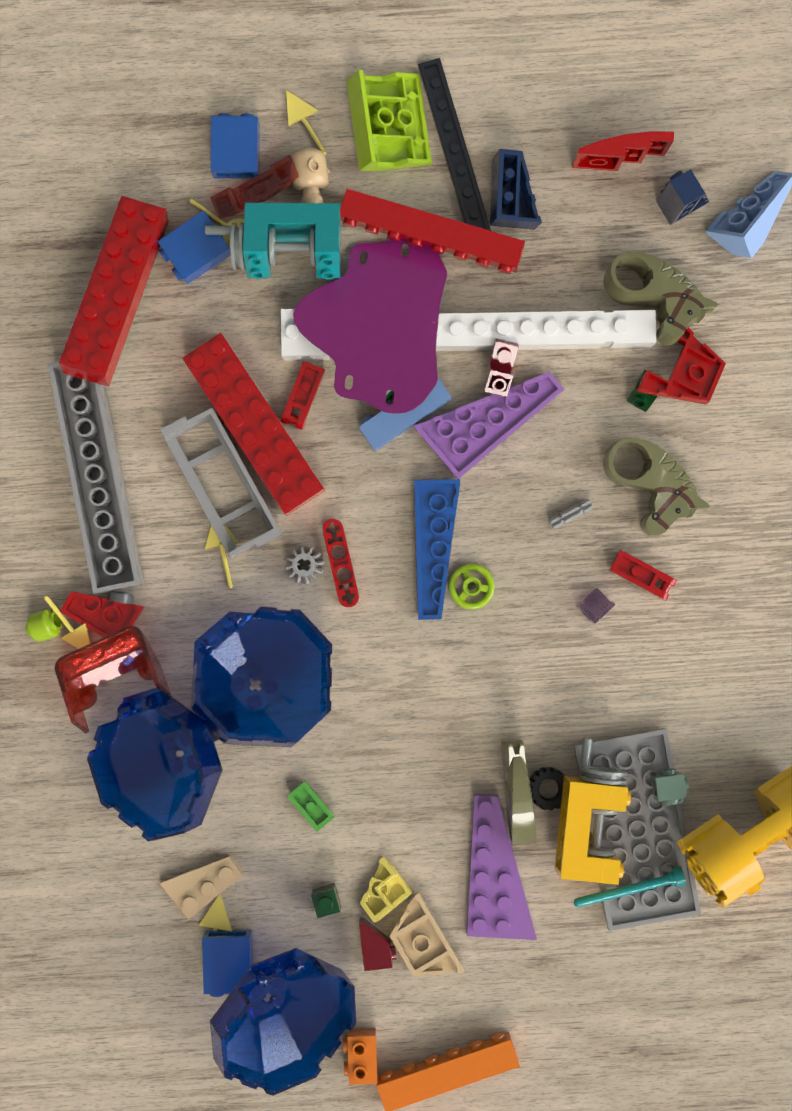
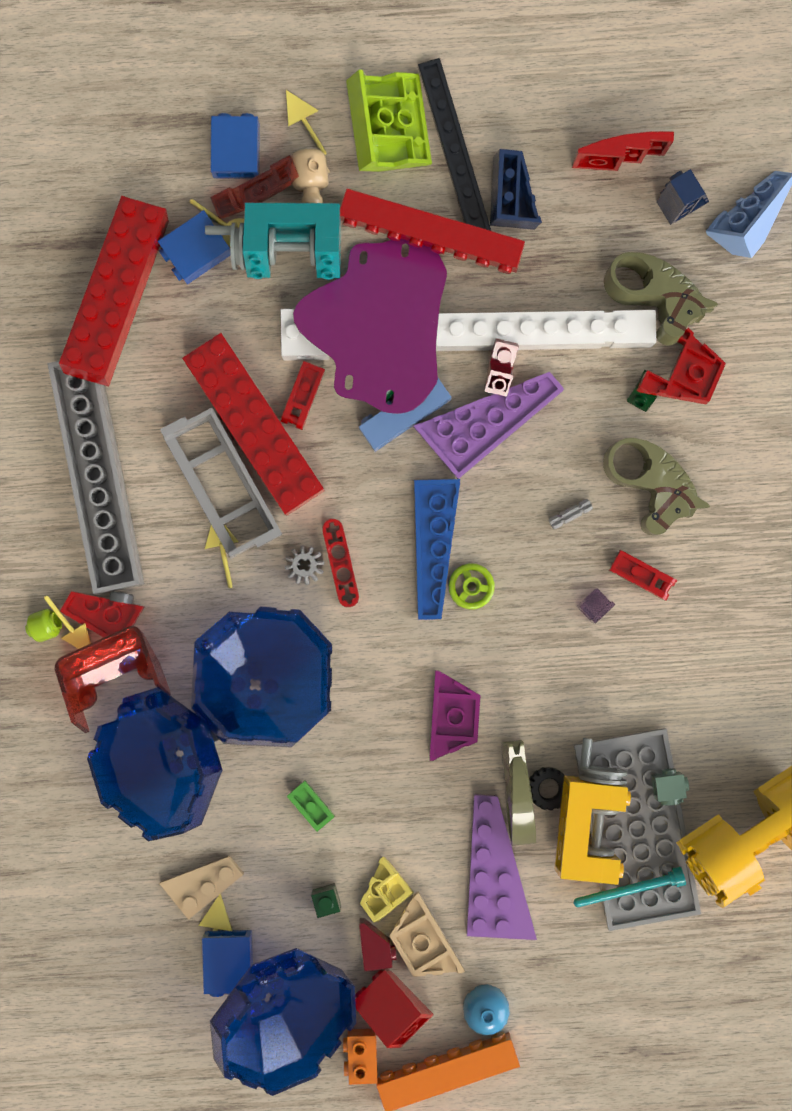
(391, 1009): none -> red slope
(453, 716): none -> magenta wing
(486, 1009): none -> dark azure cylinder

